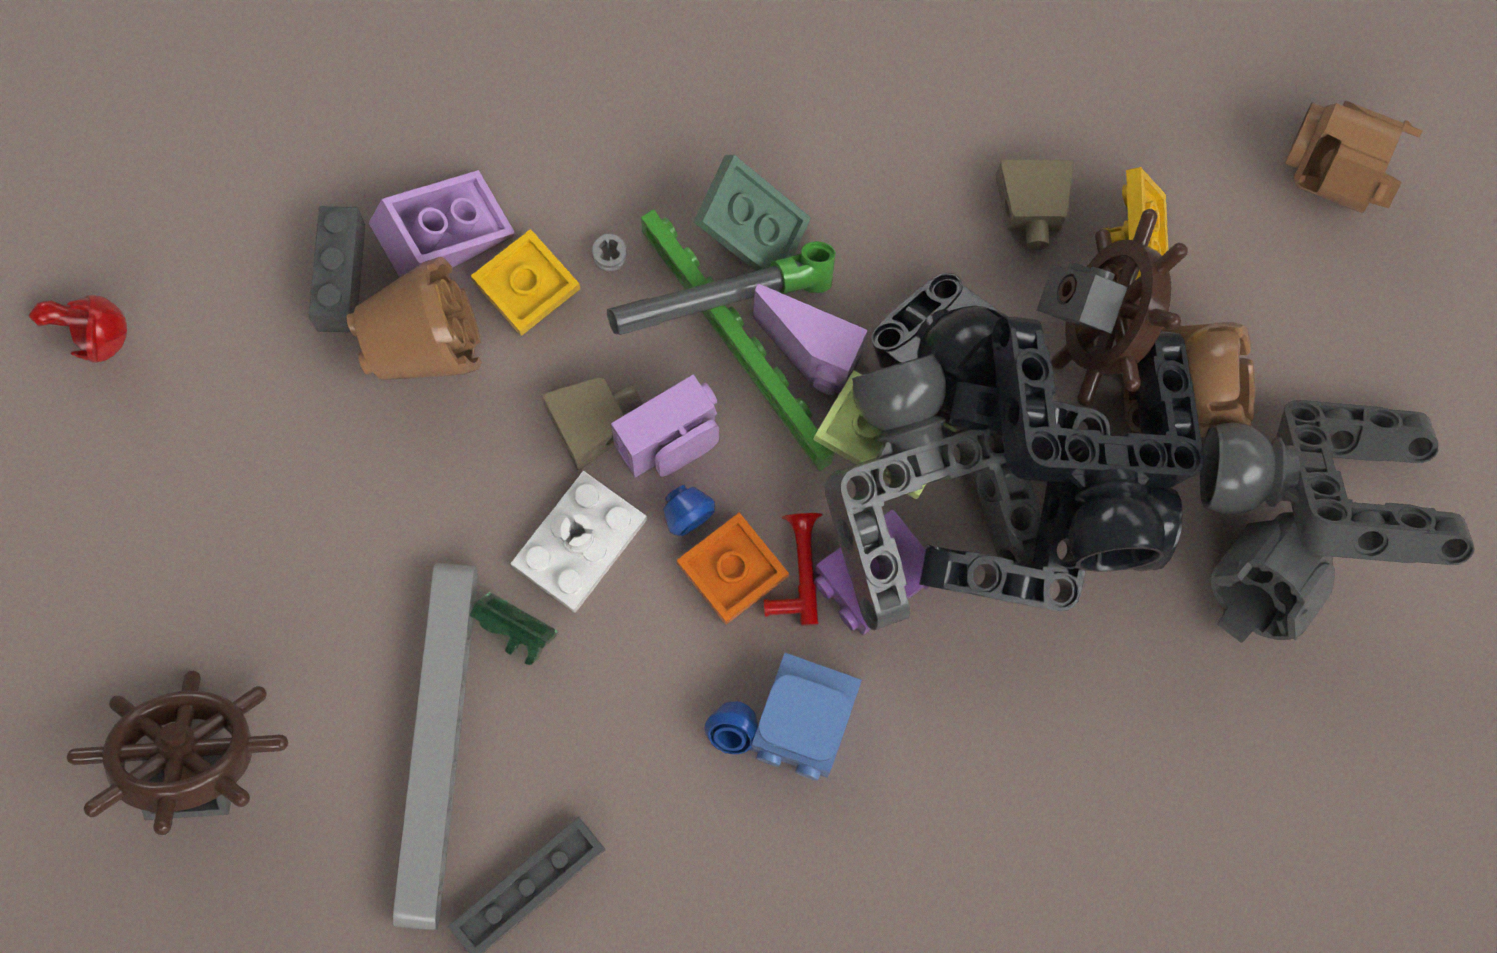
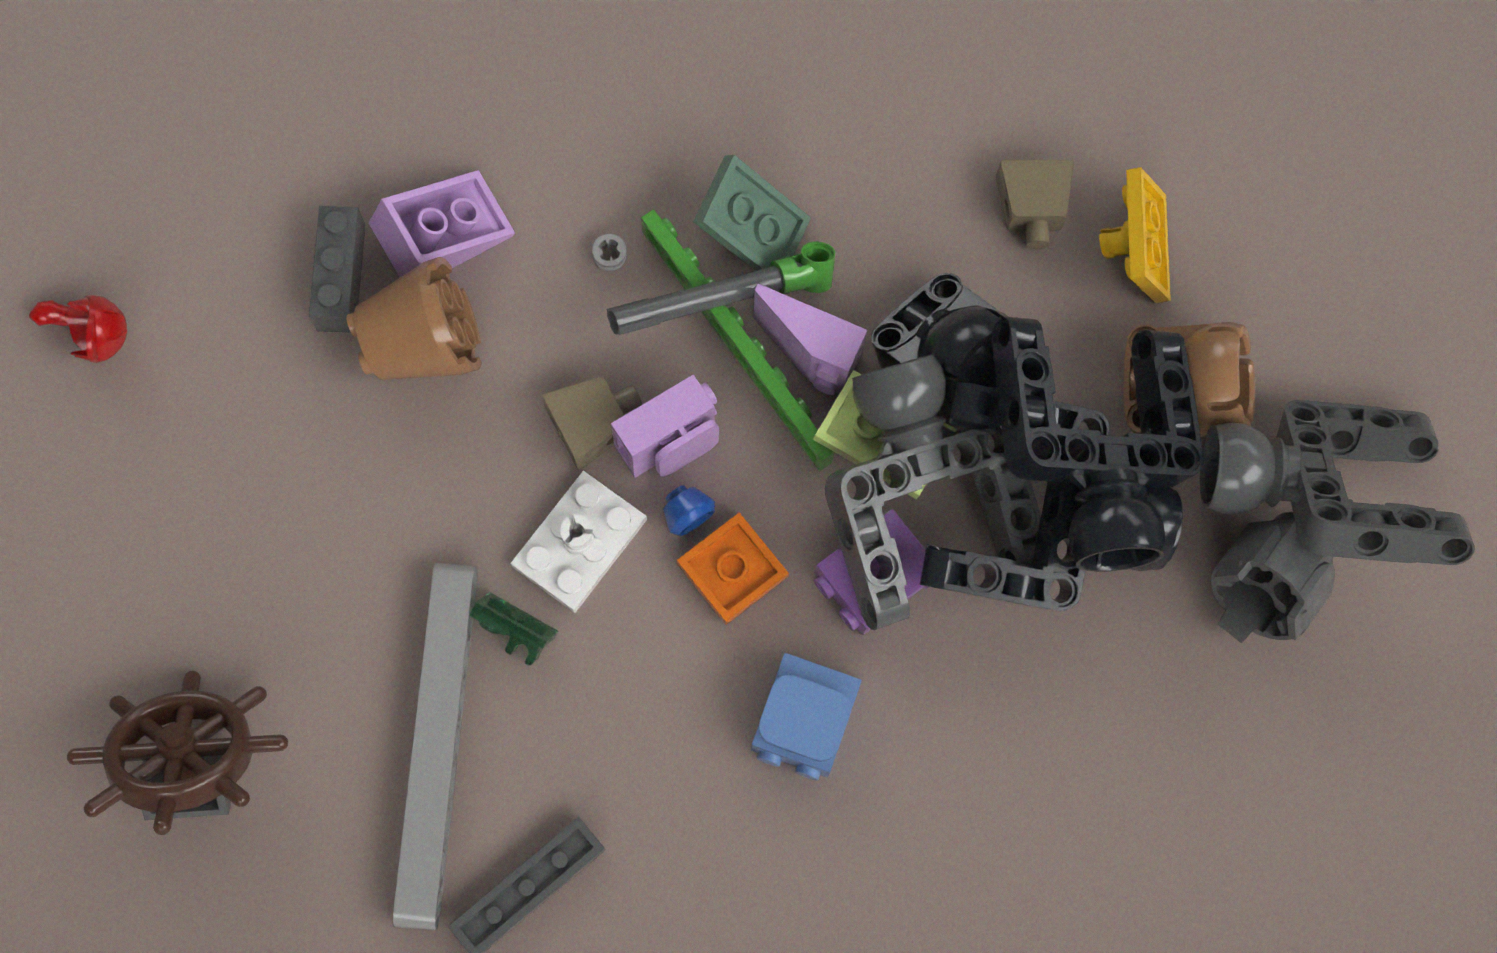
(525, 282): yellow plate -> none
(732, 728): blue cone -> none
(807, 602): red piece -> none
(1110, 307): reddish brown brick -> none
(1345, 154): medium nougat piece -> none

